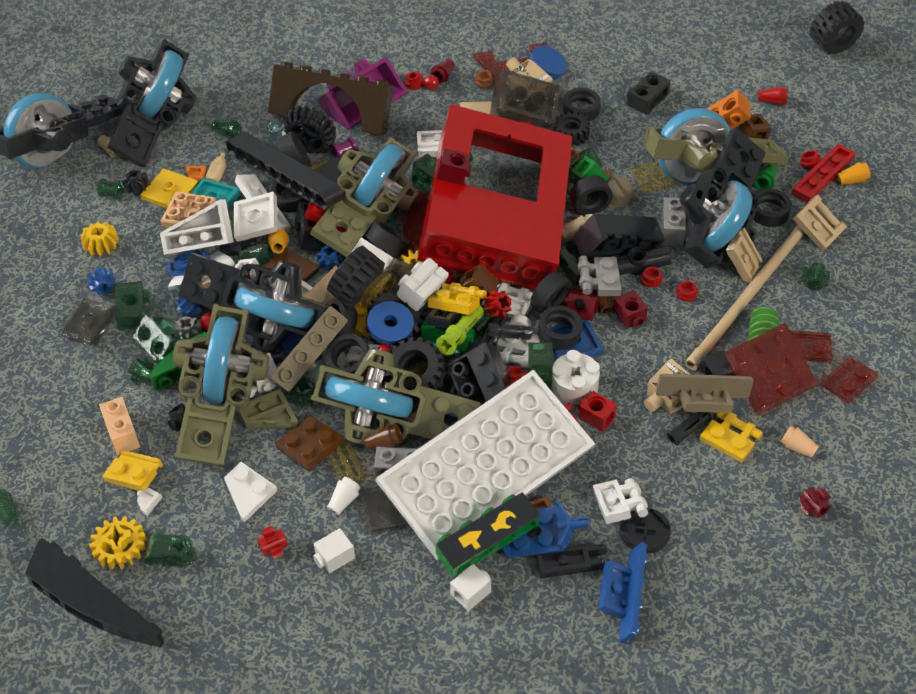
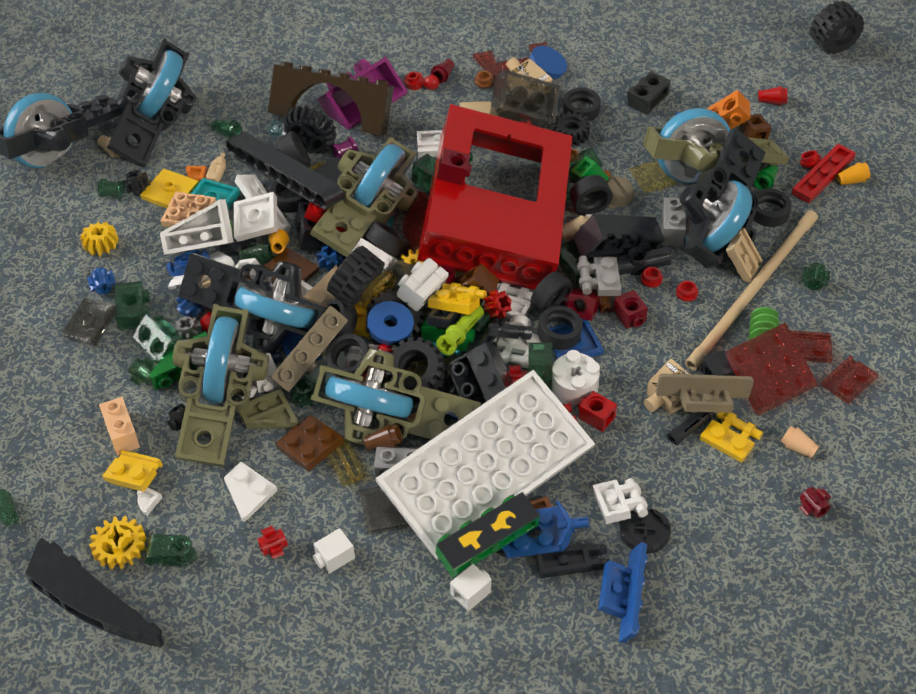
(343, 495): white cone -> none
(816, 226): tan plate -> none

